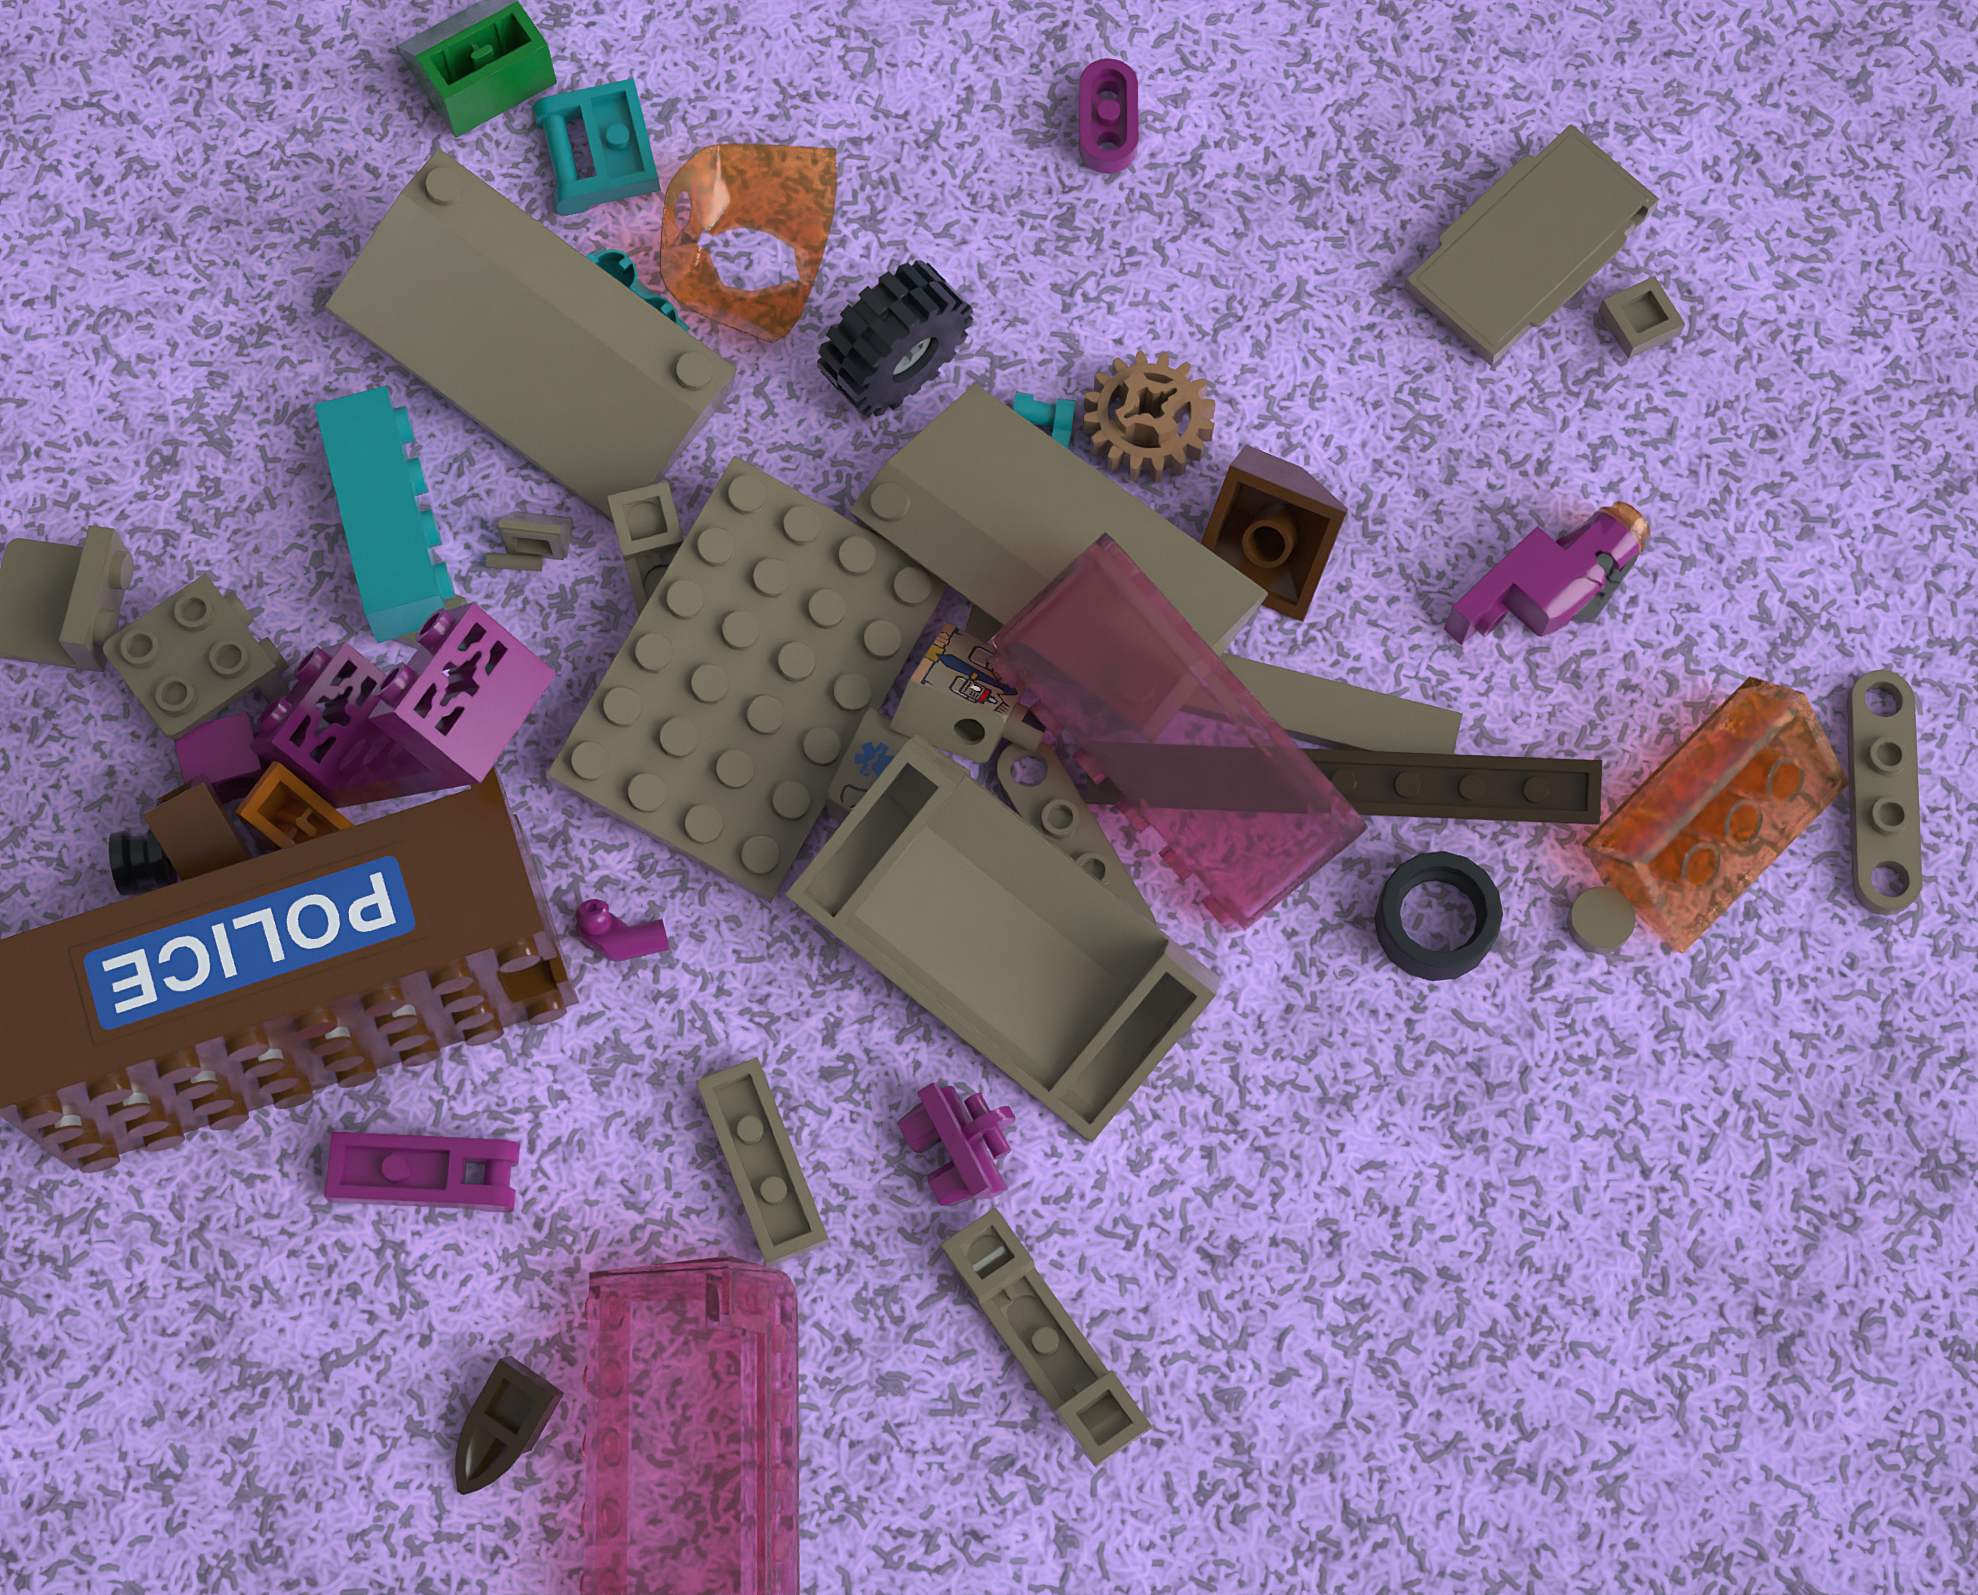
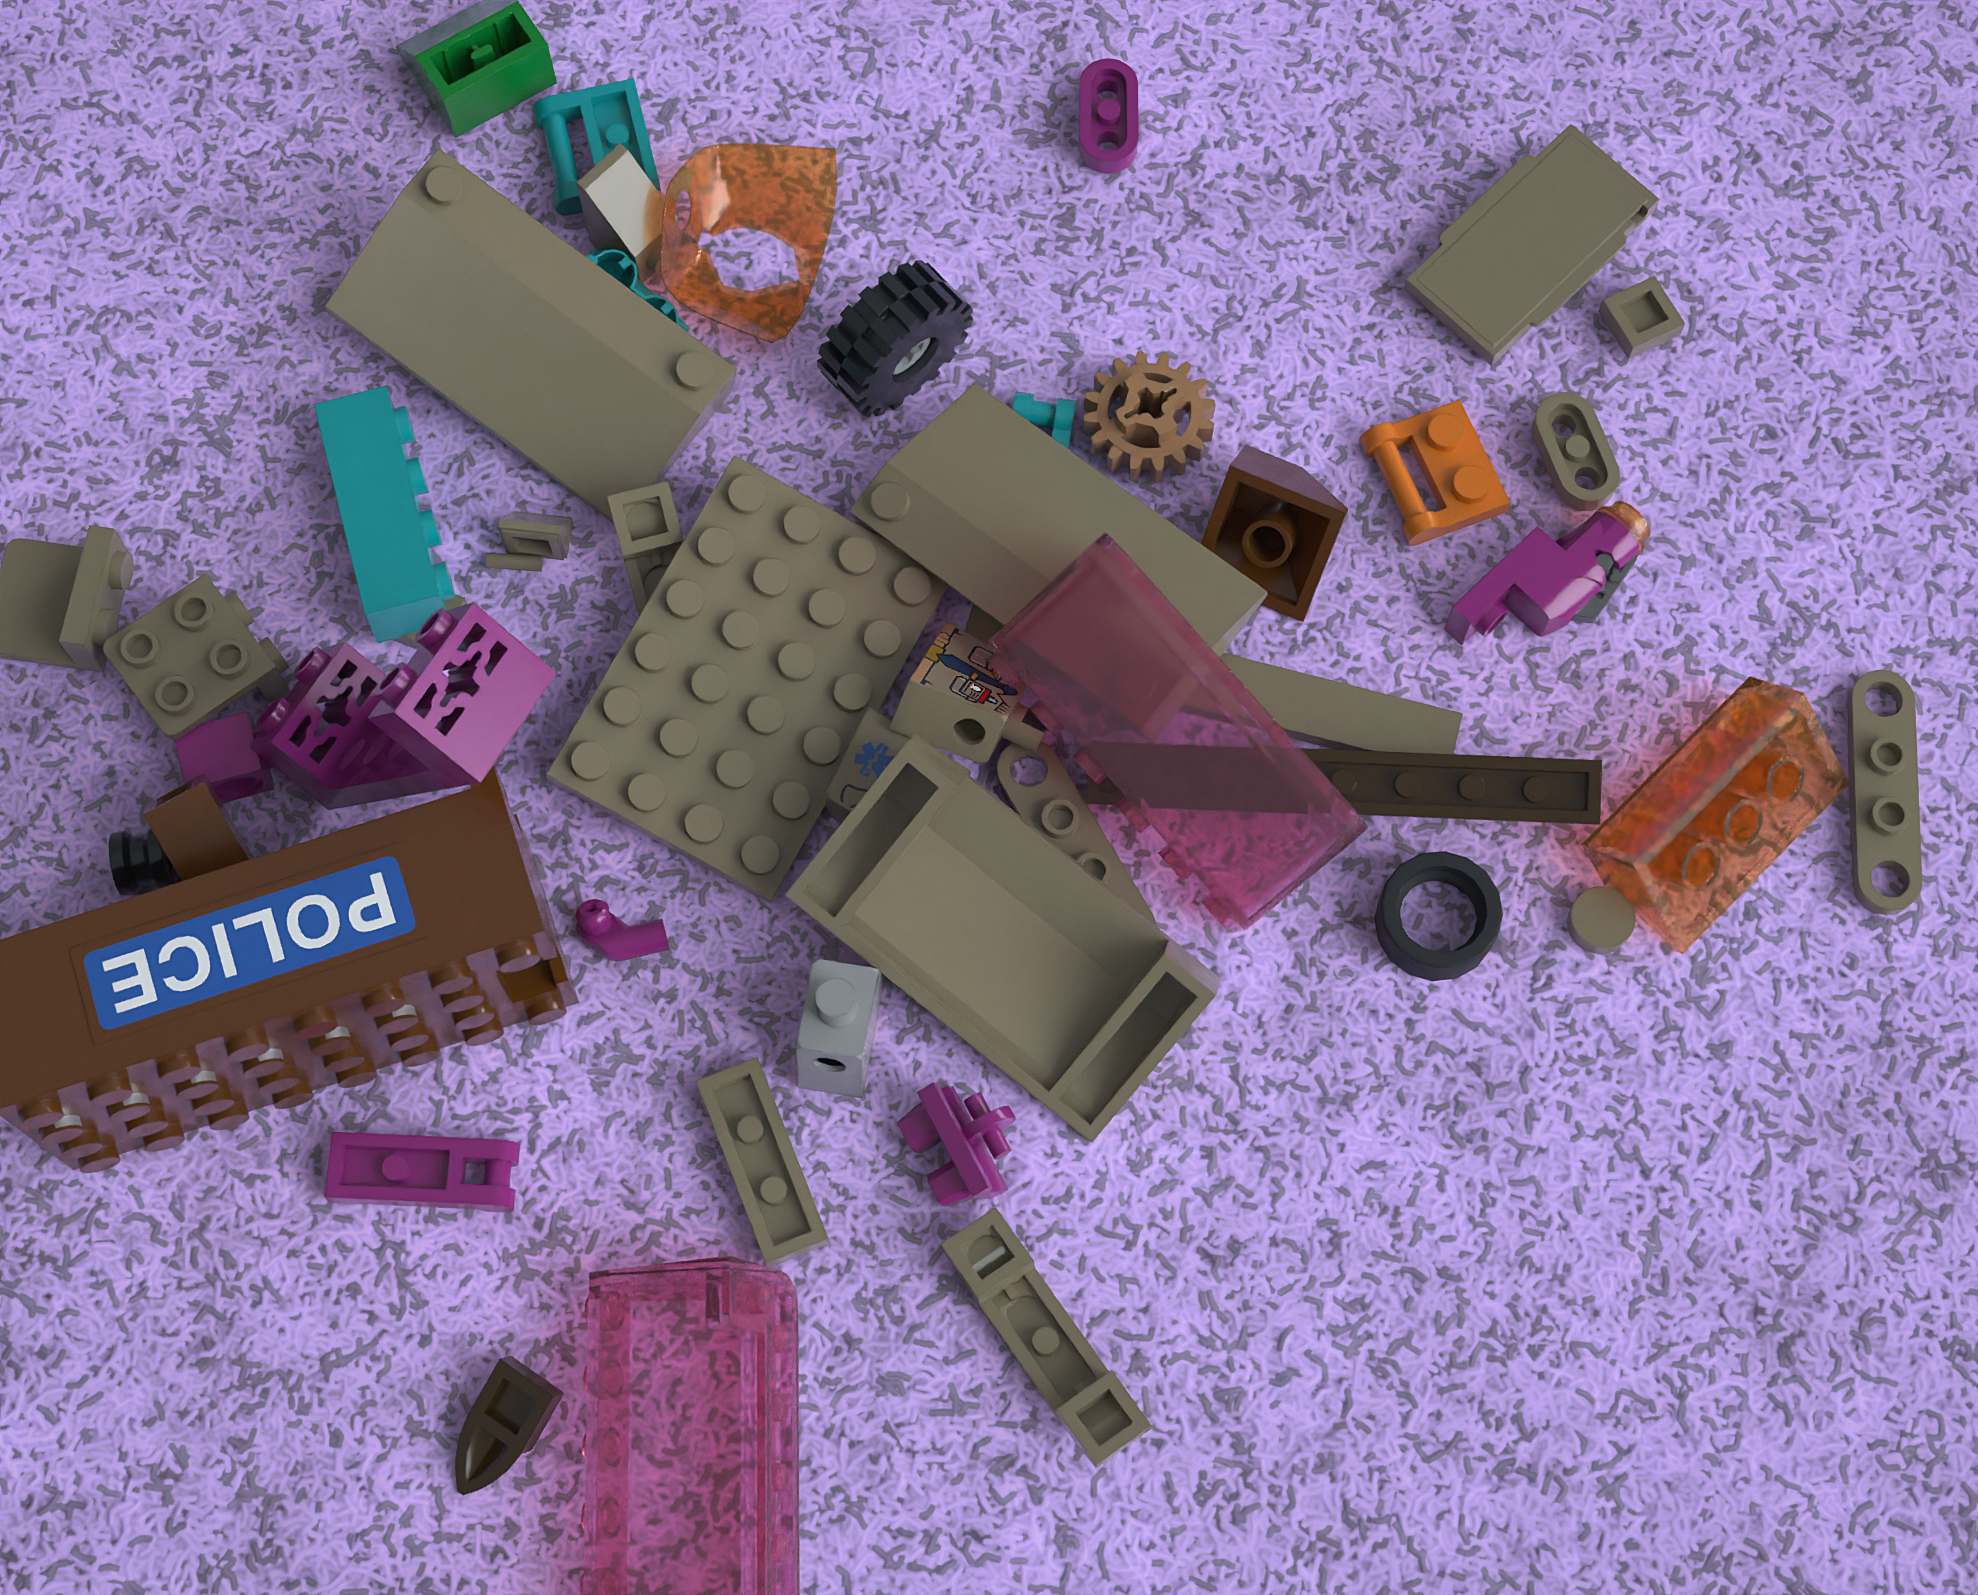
(286, 811): orange slope -> none
(623, 210): none -> dark tan slope
(838, 1025): none -> light grey torso
(1451, 464): none -> orange plate
(1576, 455): none -> dark tan plate

